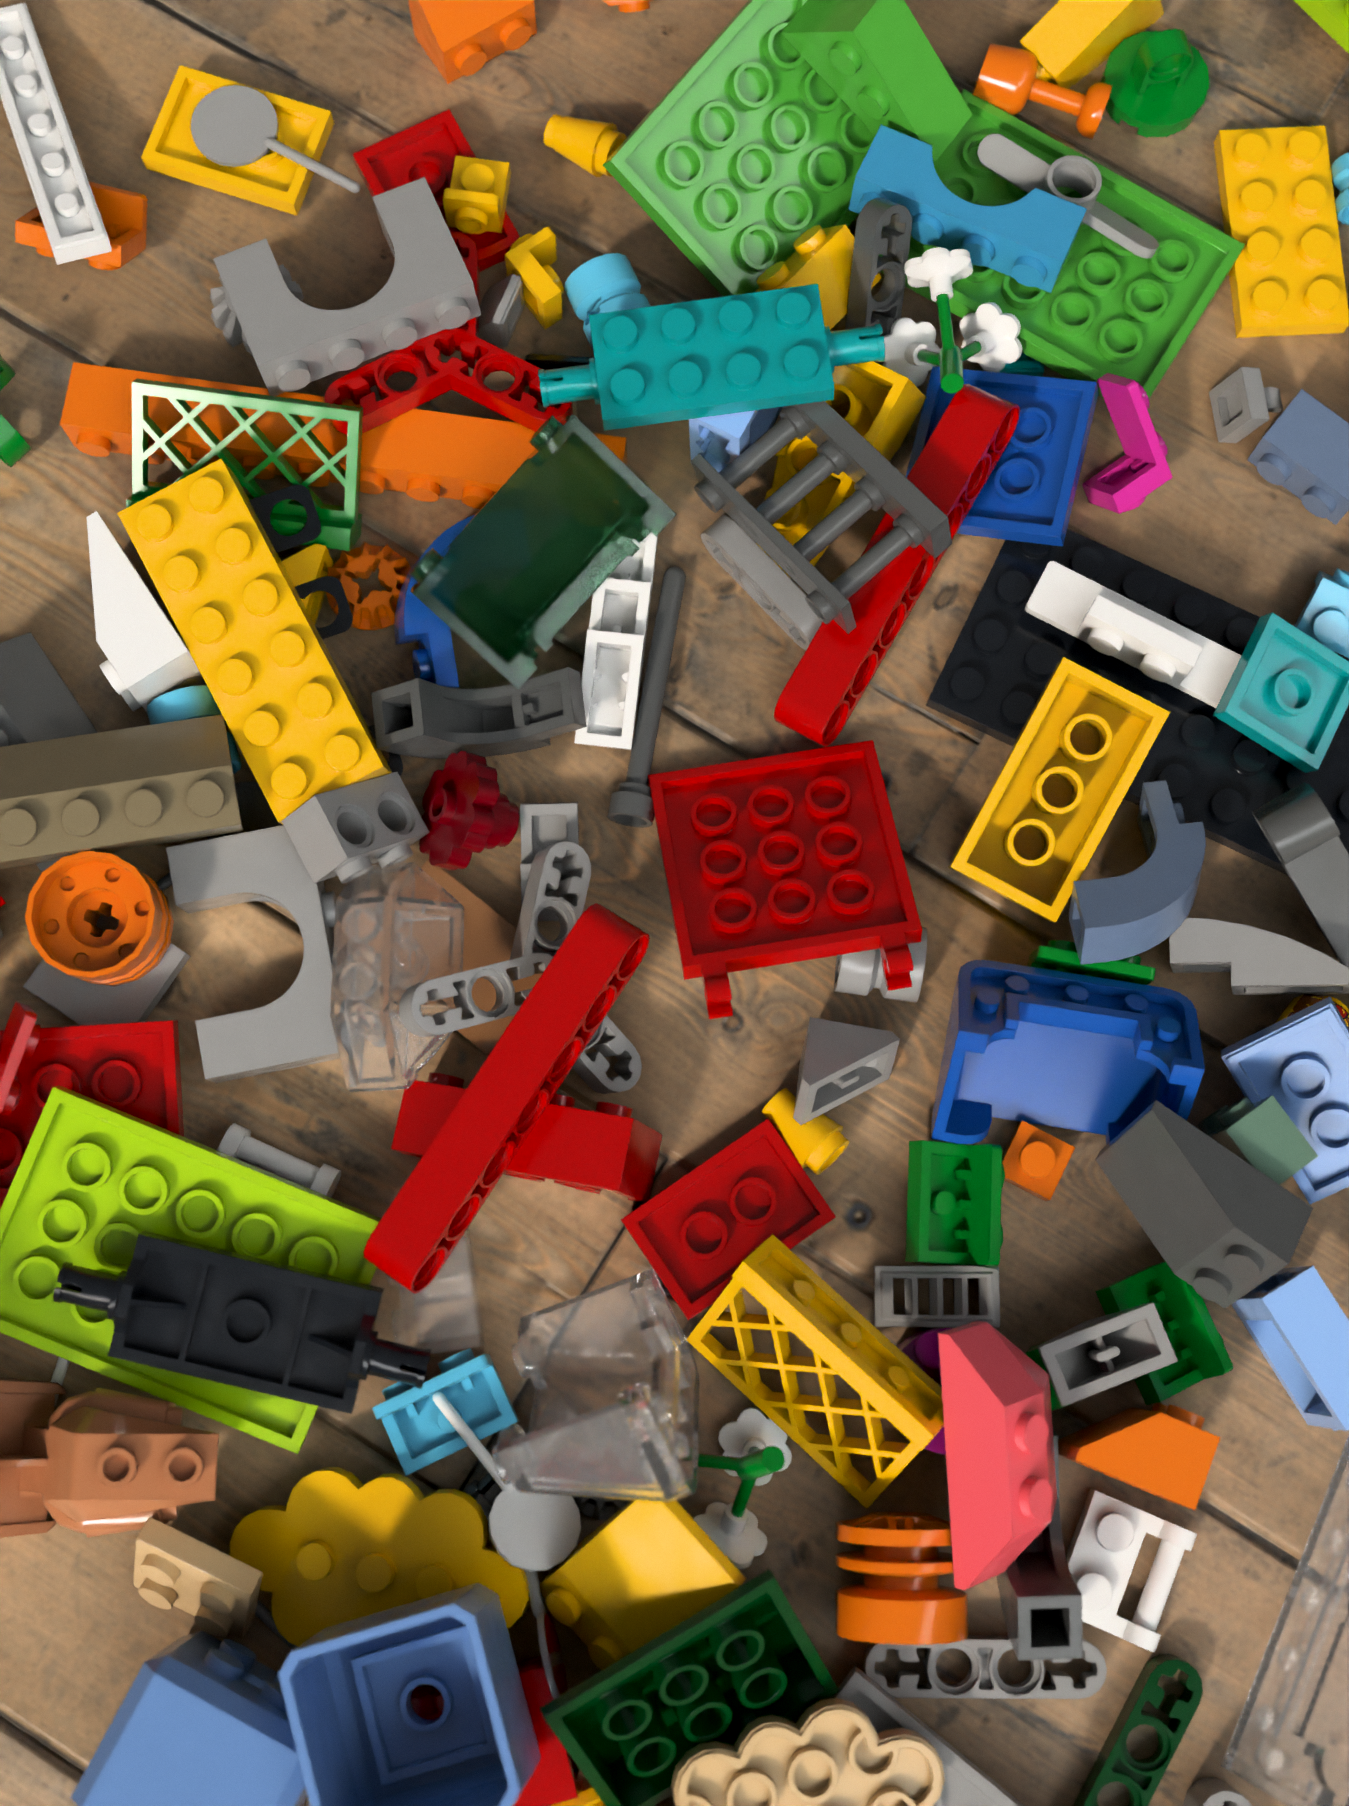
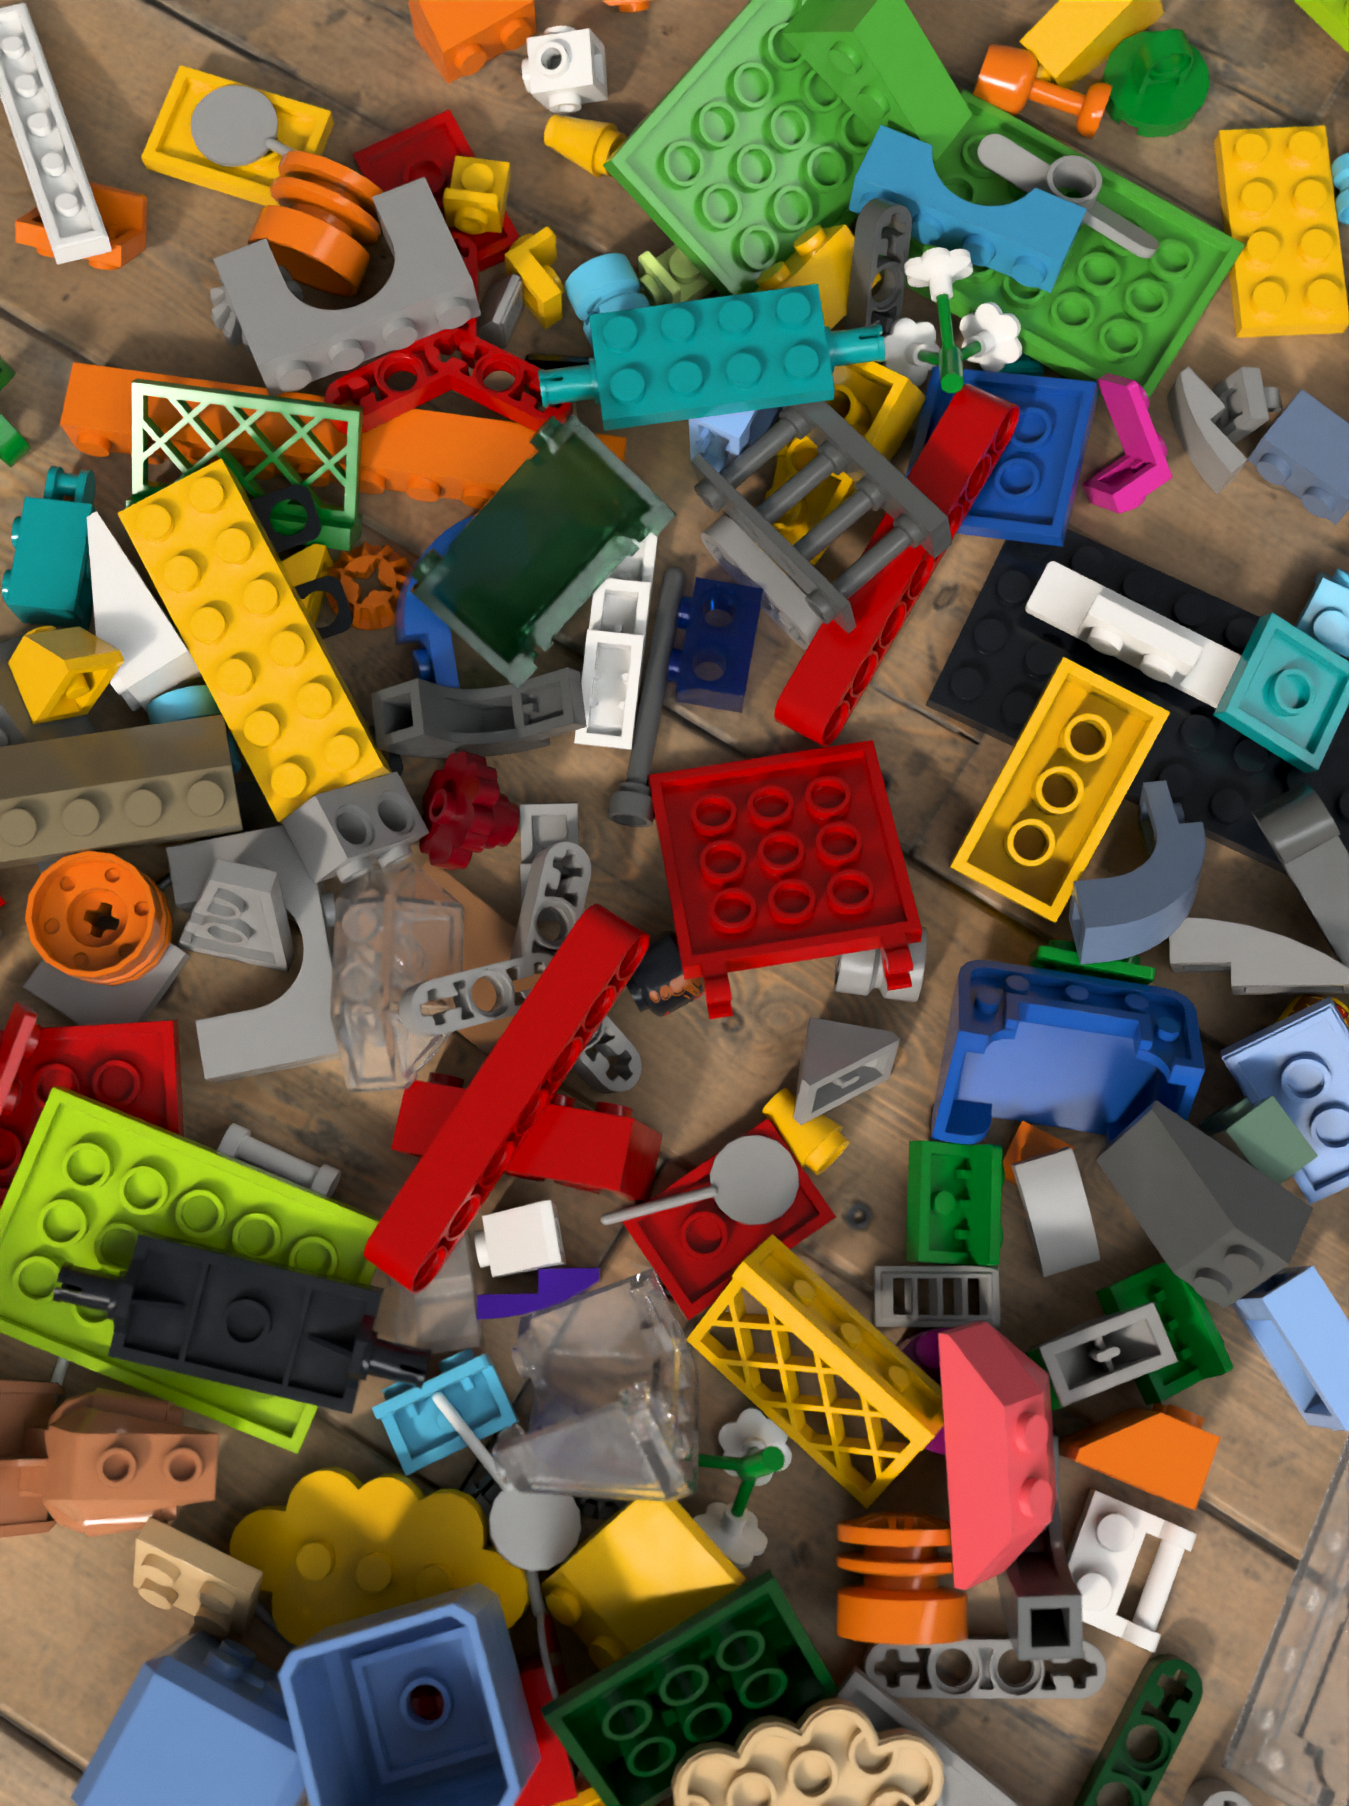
(51, 557): none -> teal brick
(62, 671): none -> yellow slope
(241, 917): none -> light grey wing
(320, 222): none -> orange wheel
(521, 1240): none -> white slope
(553, 1288): none -> dark purple slope
(565, 69): none -> white brick
(659, 978): none -> black head
(671, 278): none -> yellowish green bracket
(726, 646): none -> clear blue brick
(750, 1181): none -> light grey piece
(1056, 1211): none -> light grey slope
(1194, 415): none -> light grey slope

